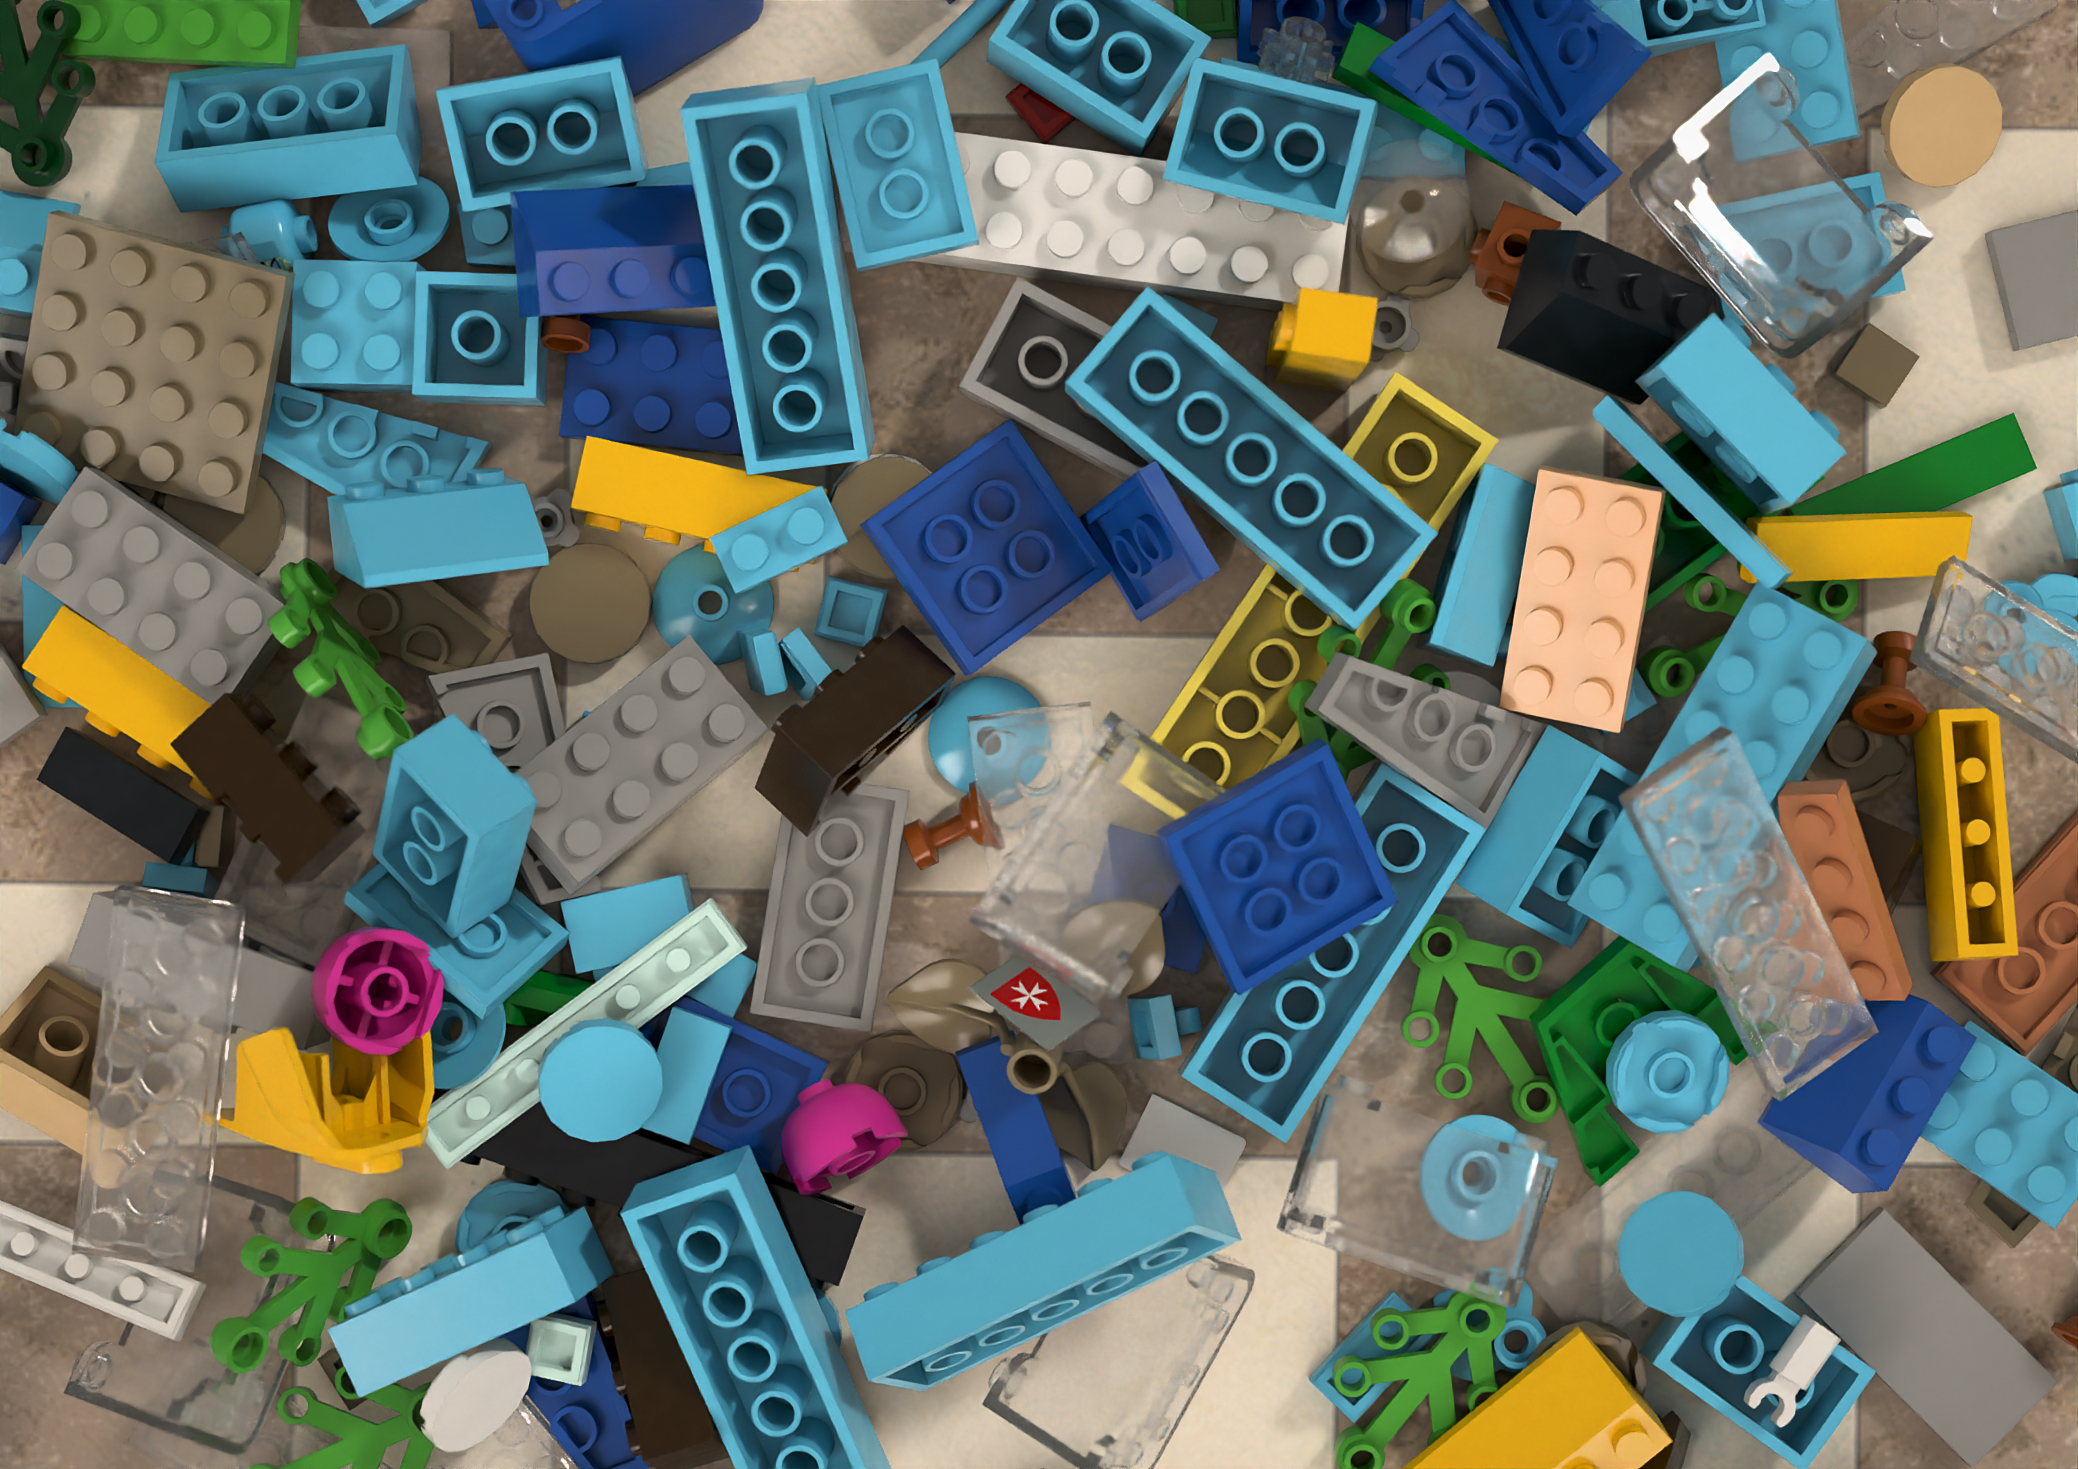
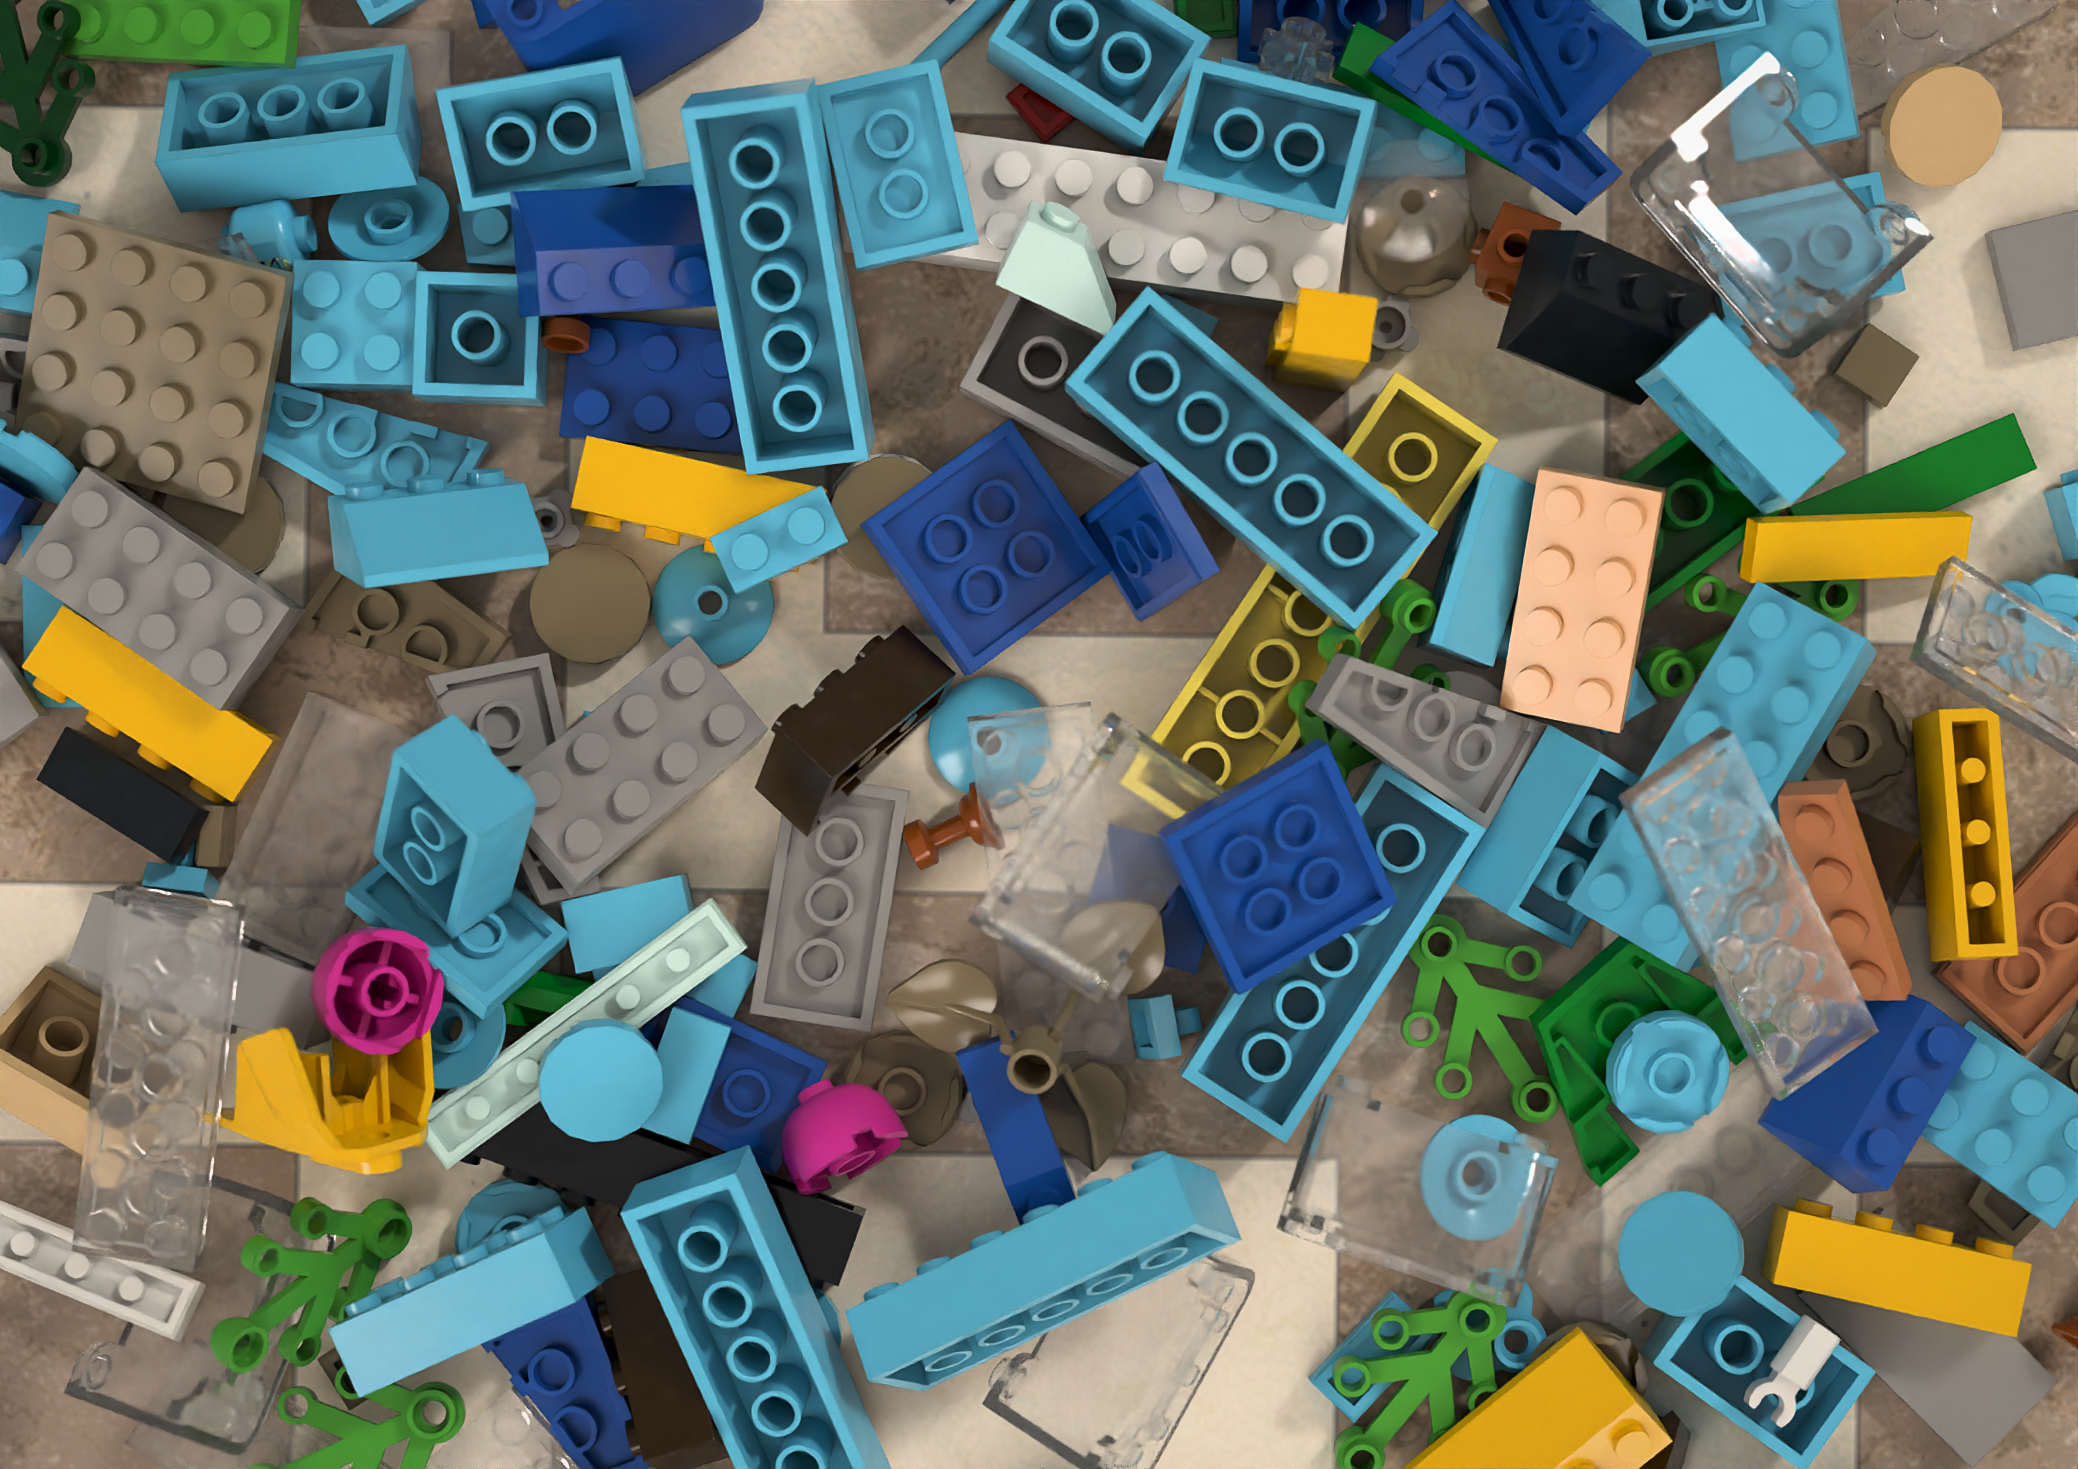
(269, 786): dark brown wedge -> none
(339, 646): bright green plant -> none
(475, 1395): white tile -> none
(561, 1347): light aqua tile -> none
(762, 660): medium azure tile -> none
(802, 664): medium azure tile -> none
(850, 612): medium azure tile -> none
(1035, 1001): light grey sticker -> none
(1058, 267): none -> light aqua slope
(1184, 1135): white sticker -> none
(1691, 492): medium azure tile -> none
(1890, 706): dark orange piece -> none
(1896, 1268): none -> yellow brick

